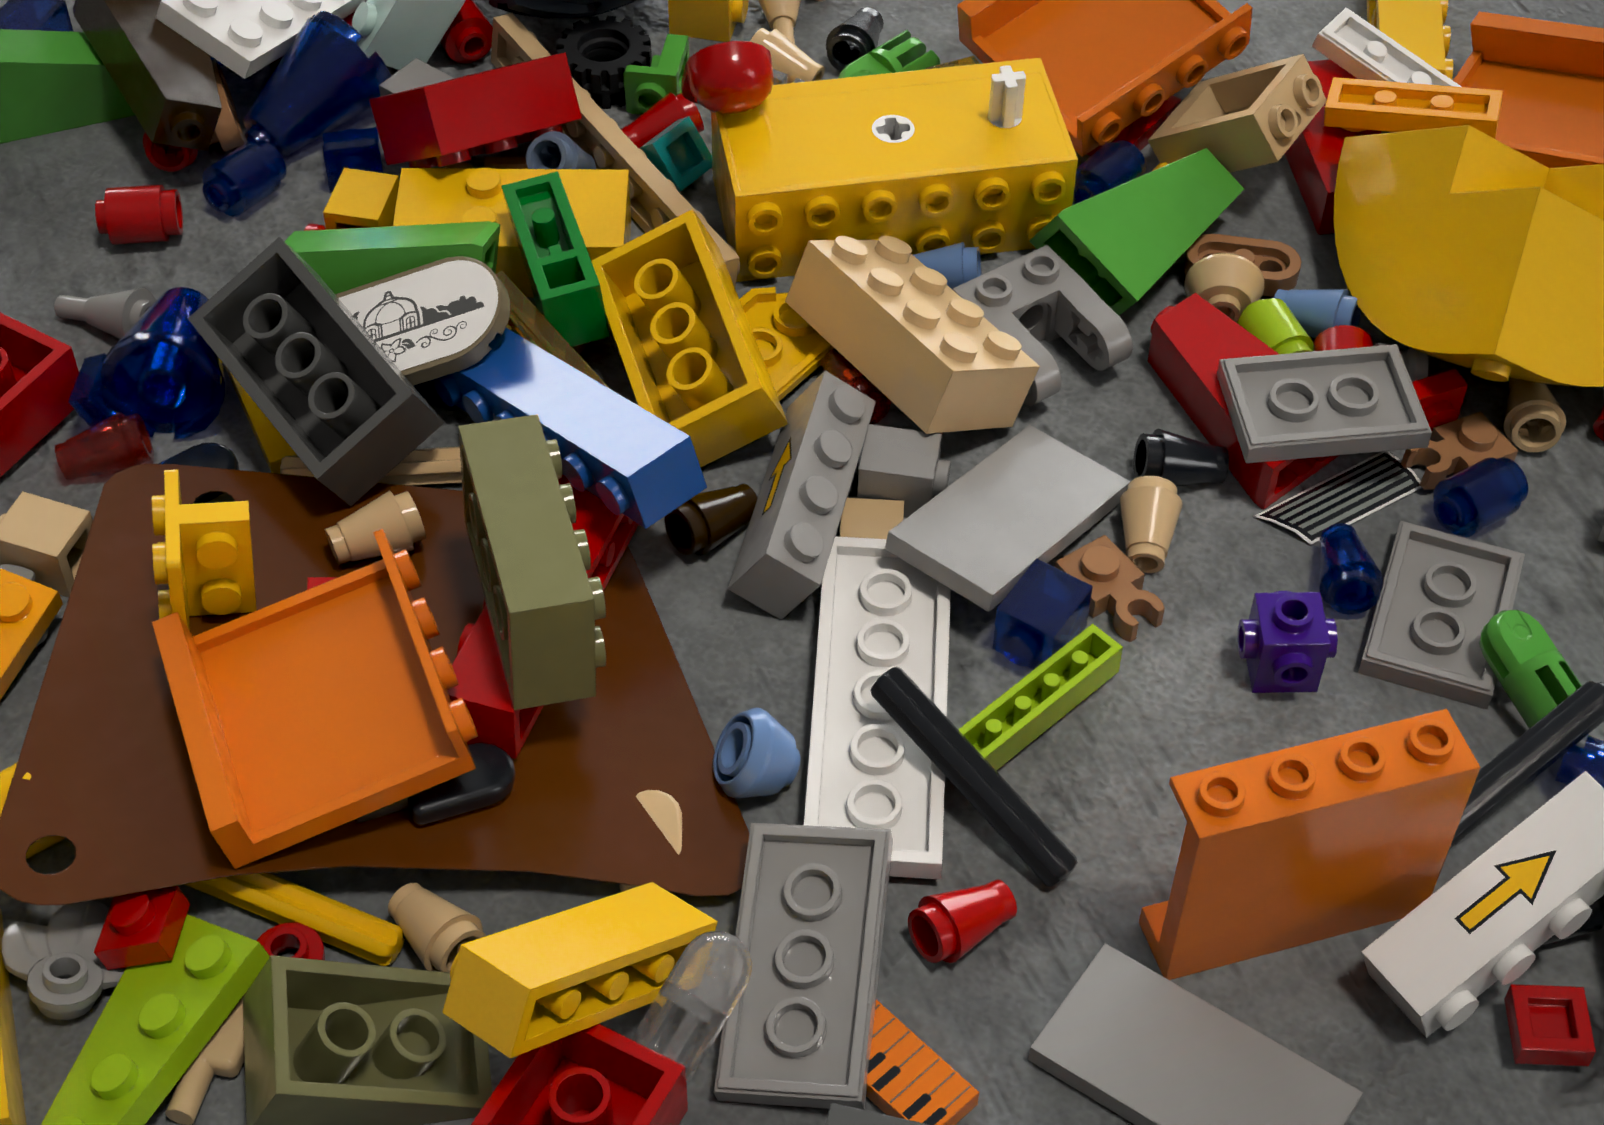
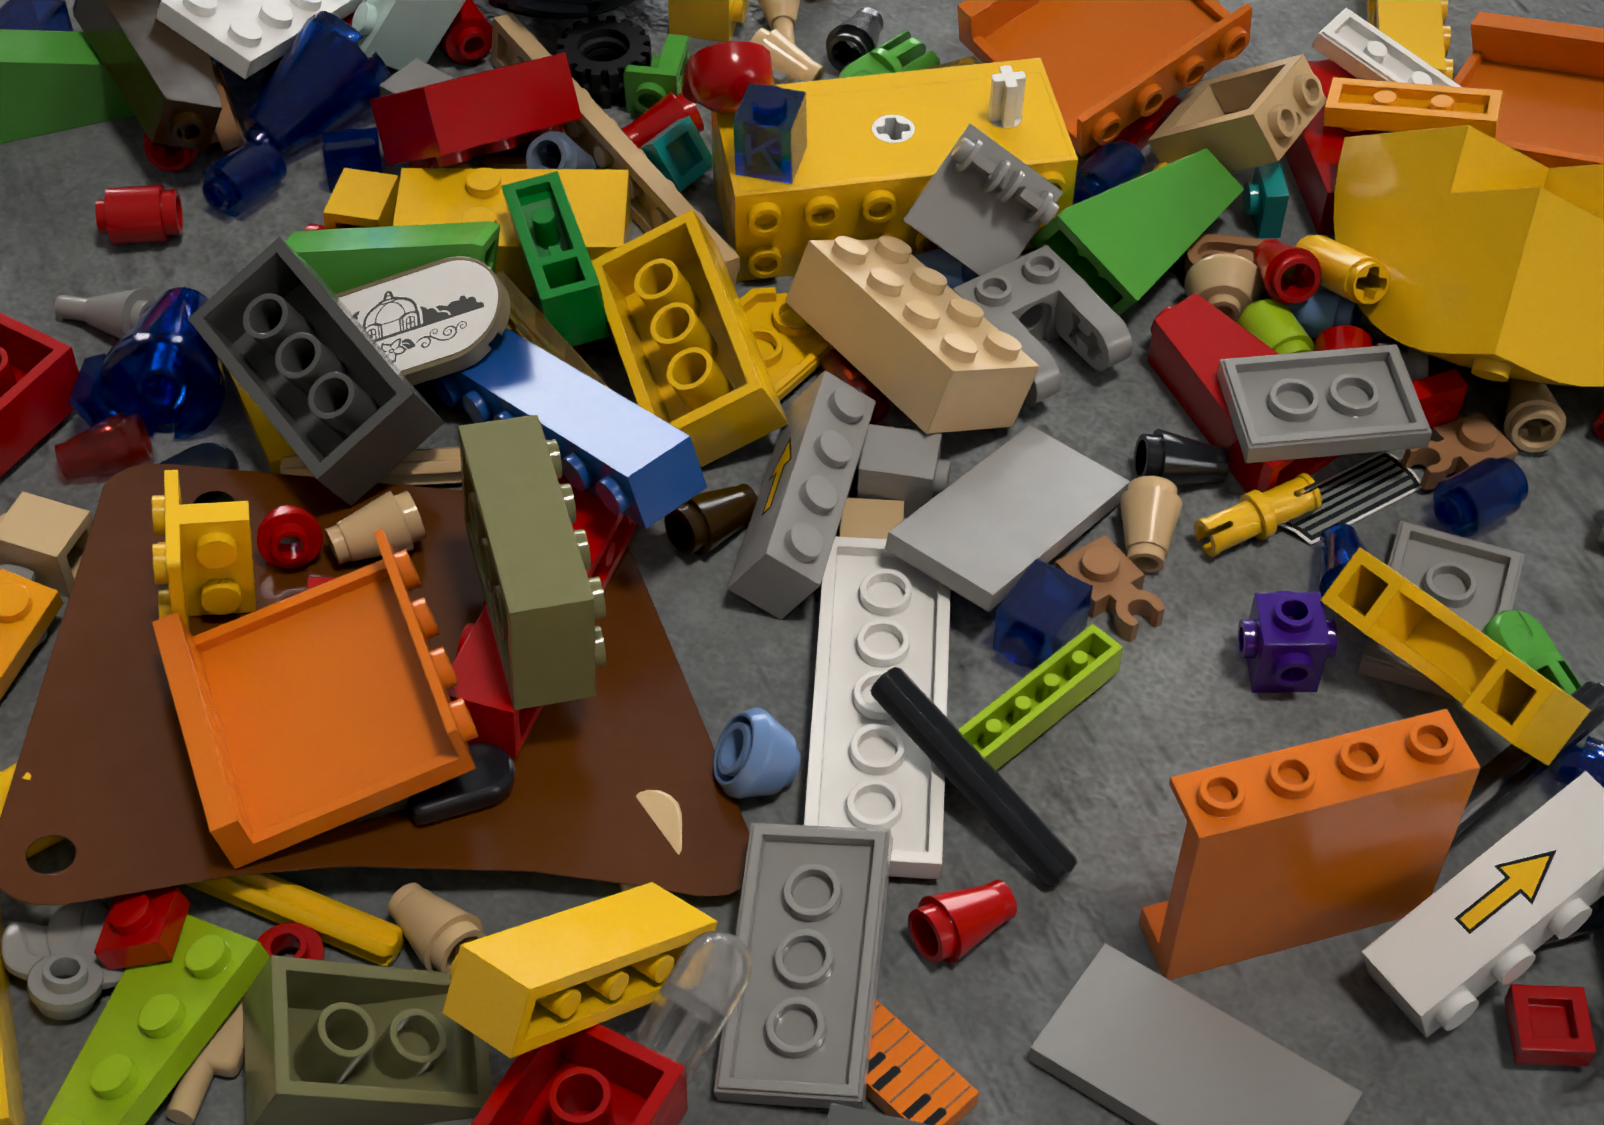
(287, 522): none -> red plate
(770, 133): none -> clear blue brick
(983, 203): none -> light grey hinge
(1257, 514): none -> yellow pin
(1267, 200): none -> teal plate
(1287, 271): none -> red cone
(1347, 270): none -> yellow piece
(1456, 657): none -> yellow arch

